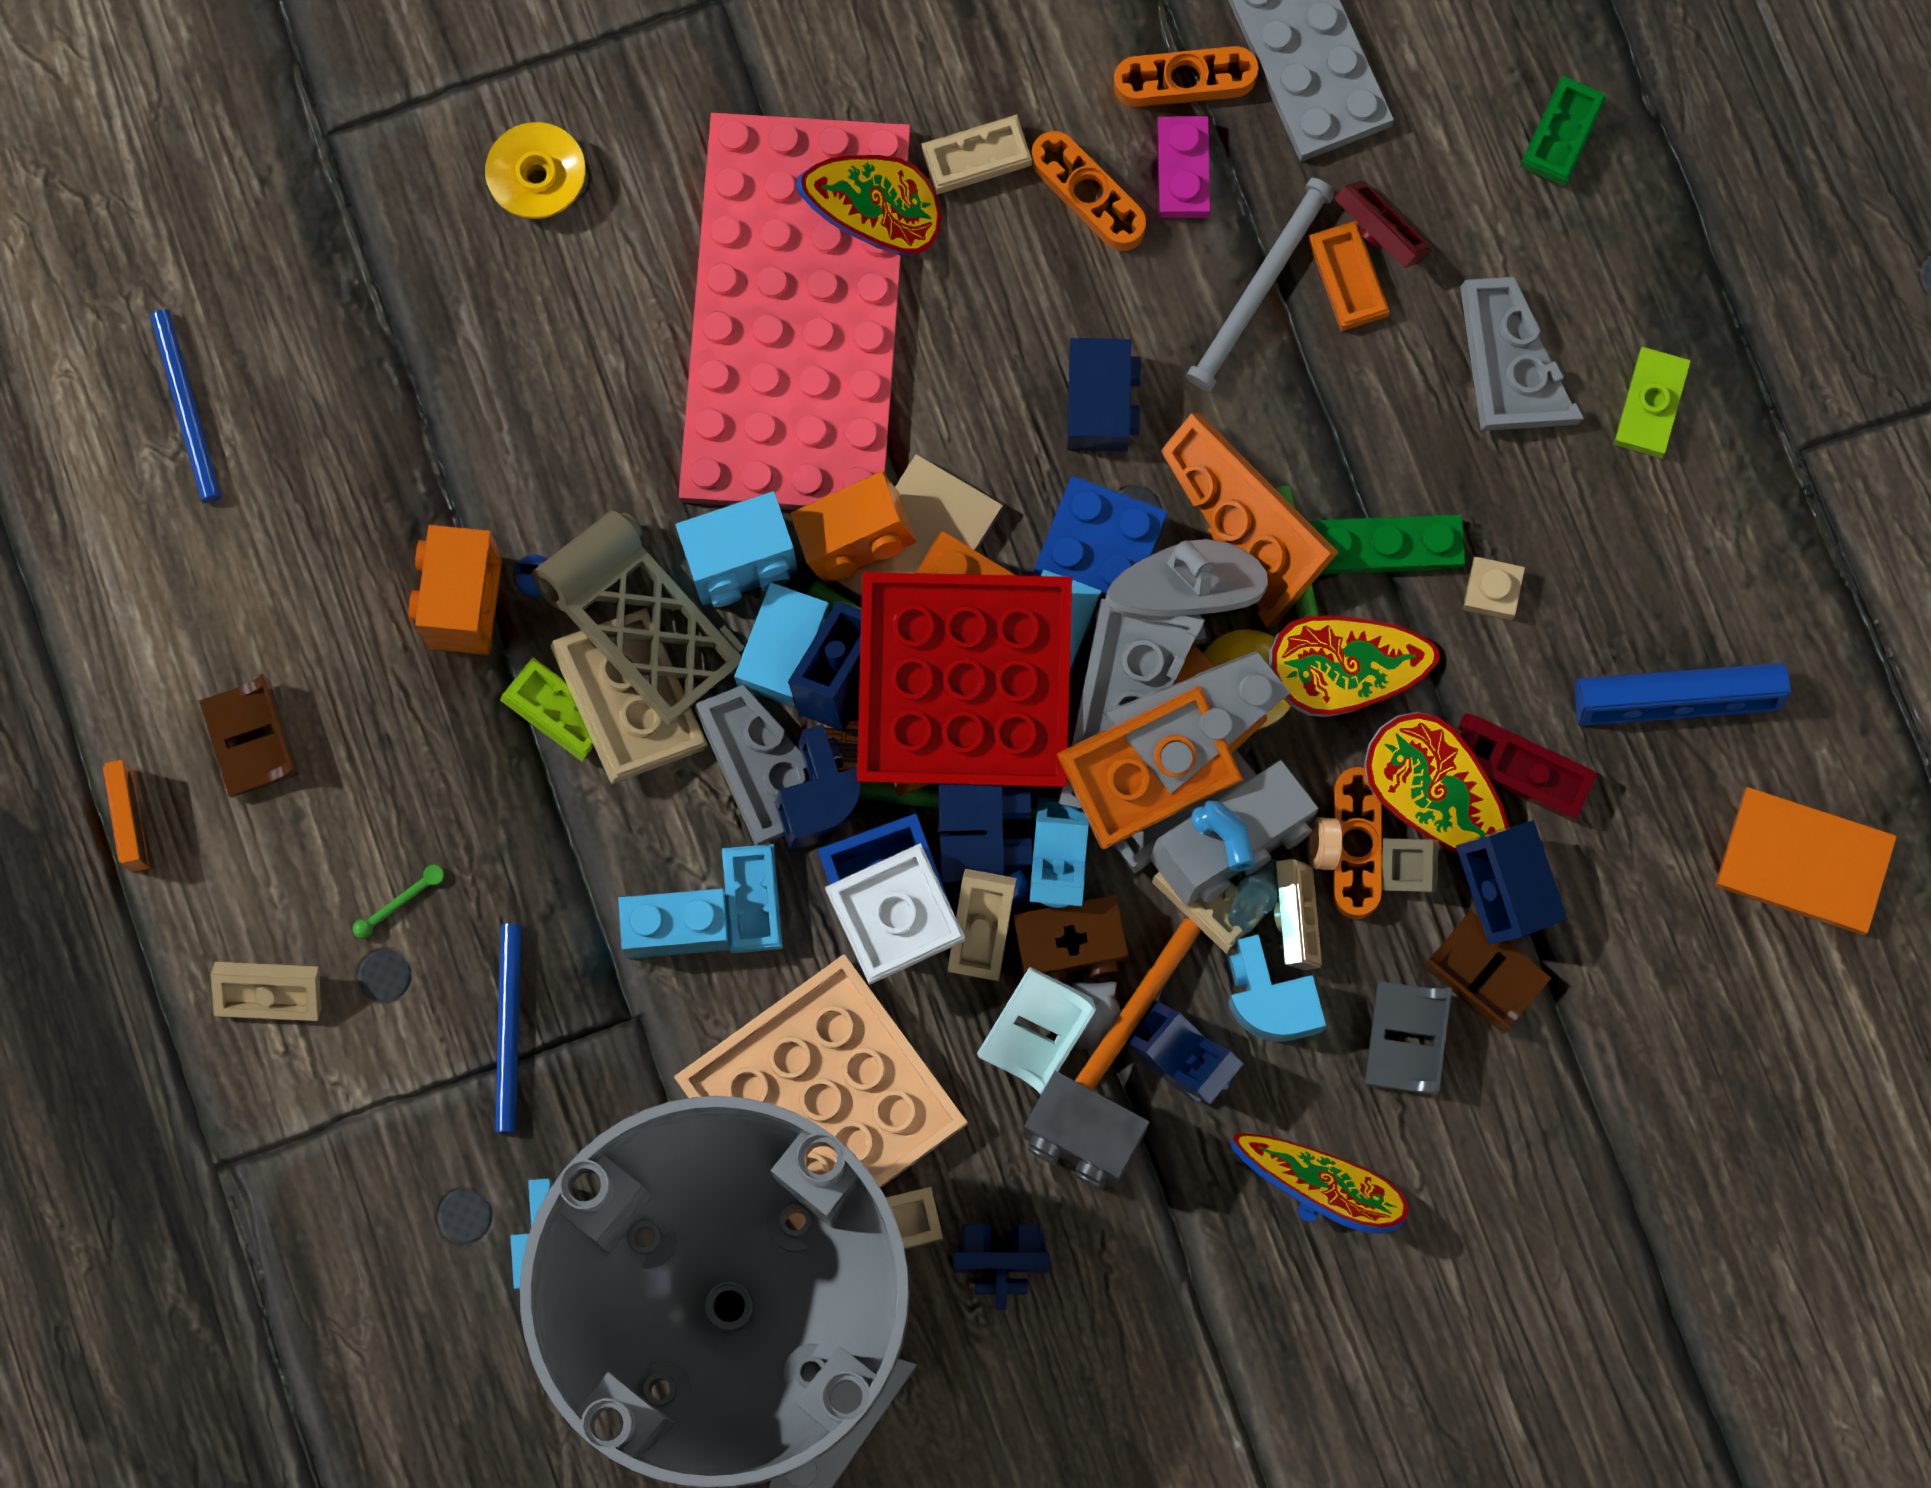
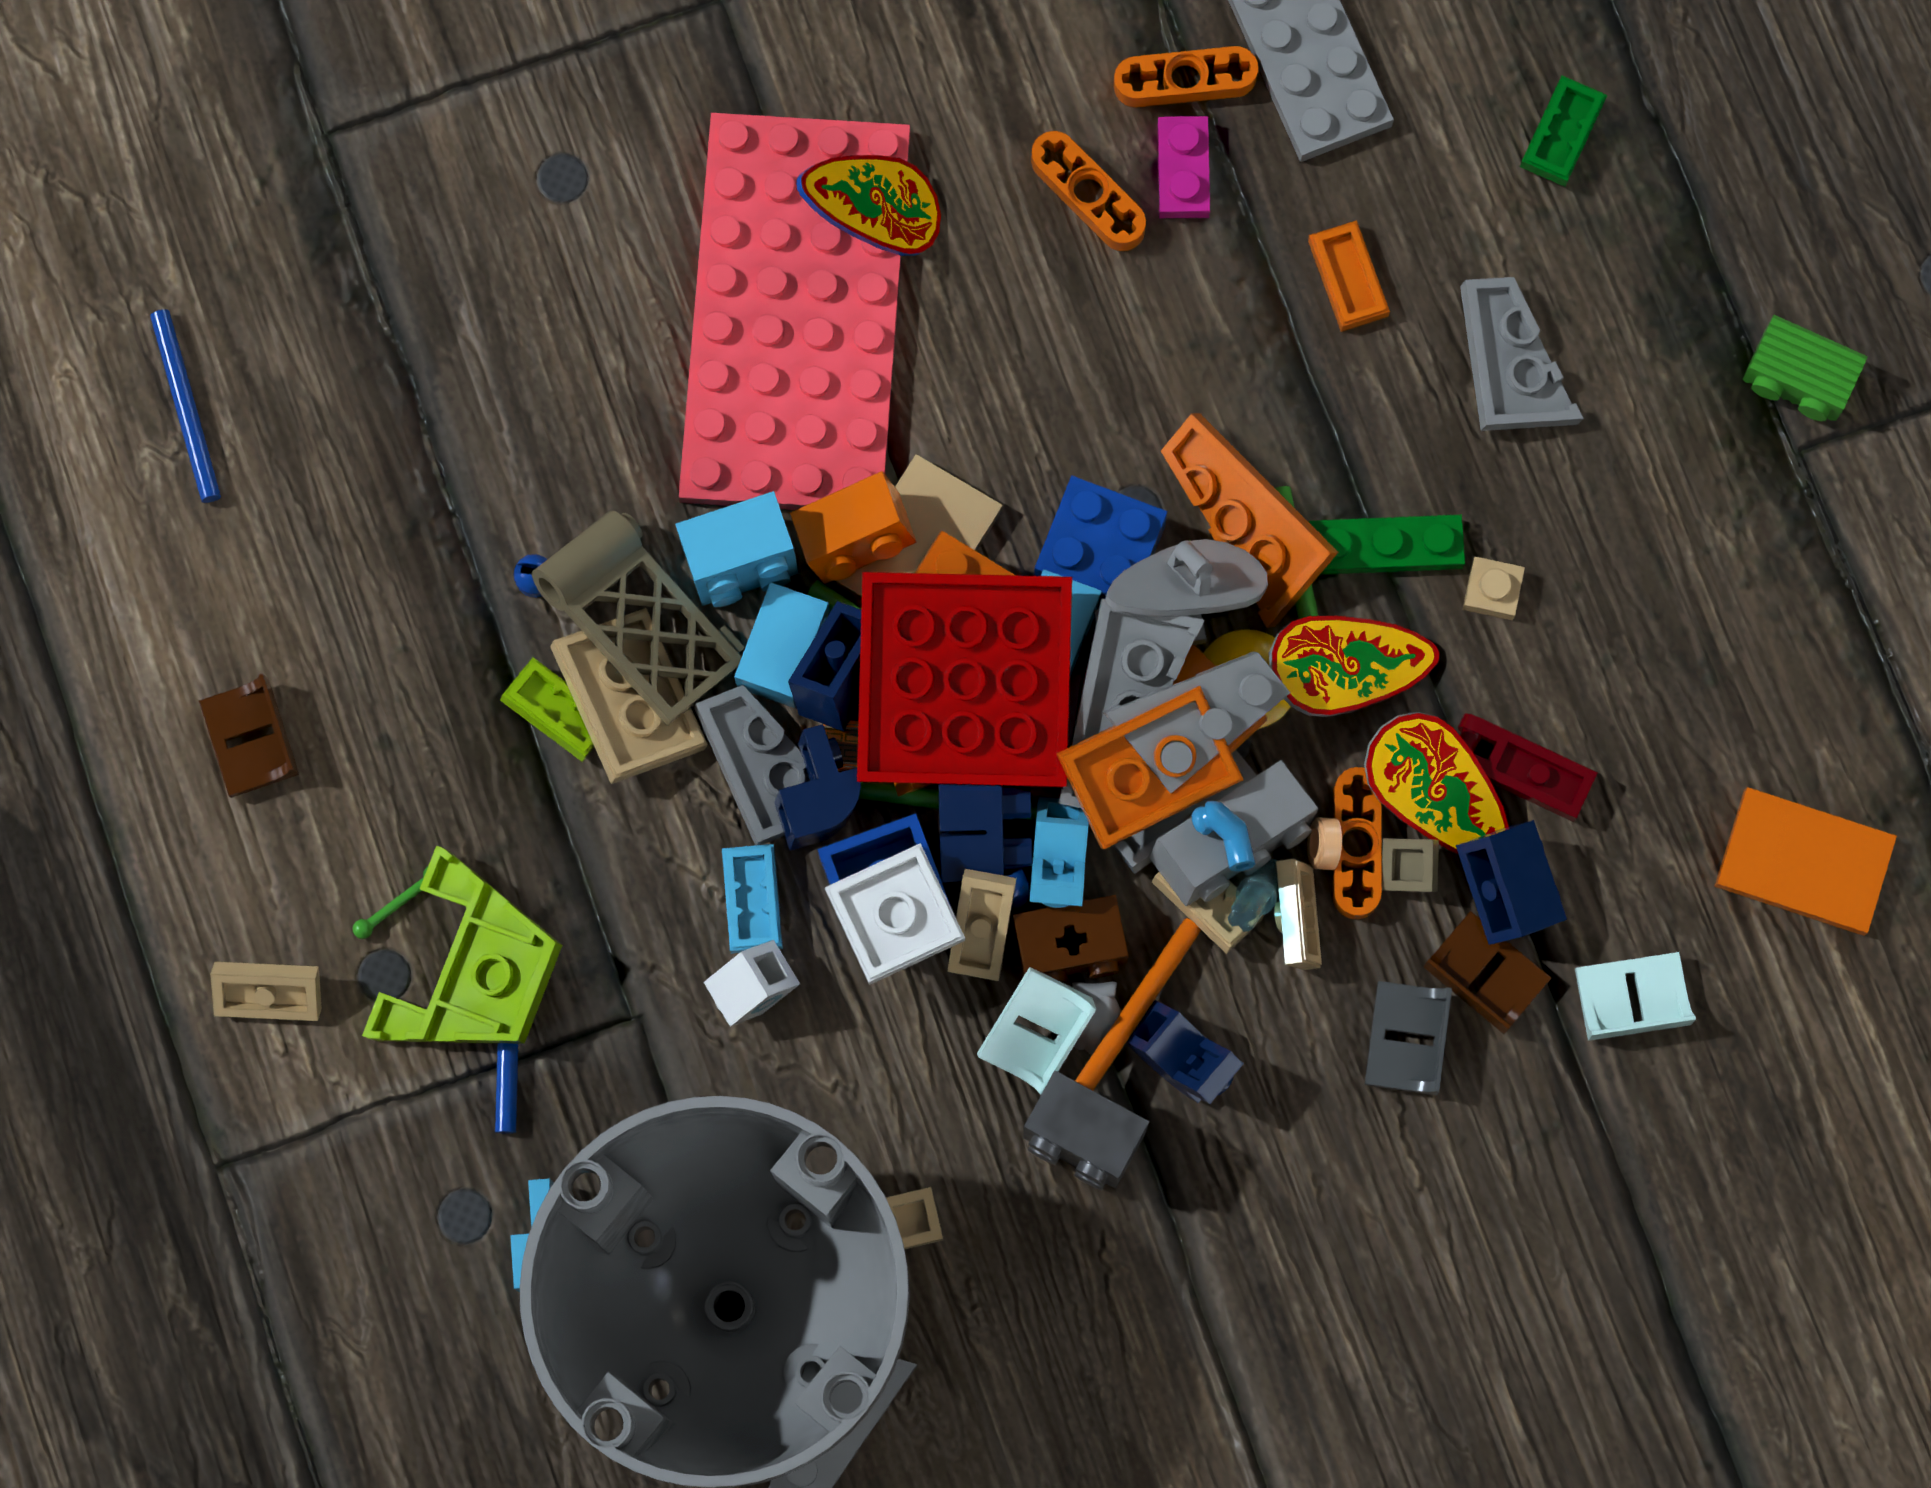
(125, 815): orange tile -> none
(456, 589): orange brick -> none
(490, 975): none -> lime wing
(529, 149): yellow dish -> none
(673, 923): medium azure brick -> none
(751, 983): none -> white brick
(839, 1064): light nougat plate -> none
(976, 154): tan plate -> none
(1026, 1257): dark blue hips -> none
(1100, 394): dark blue brick -> none
(1268, 1010): medium azure brick -> none
(1317, 194): light grey bar -> none
(1325, 1183): shield -> none
(1382, 224): dark red plate -> none
(1651, 402): lime plate -> none
(1659, 991): none -> light aqua piece
(1681, 694): blue brick -> none
(1804, 369): none -> bright green brick

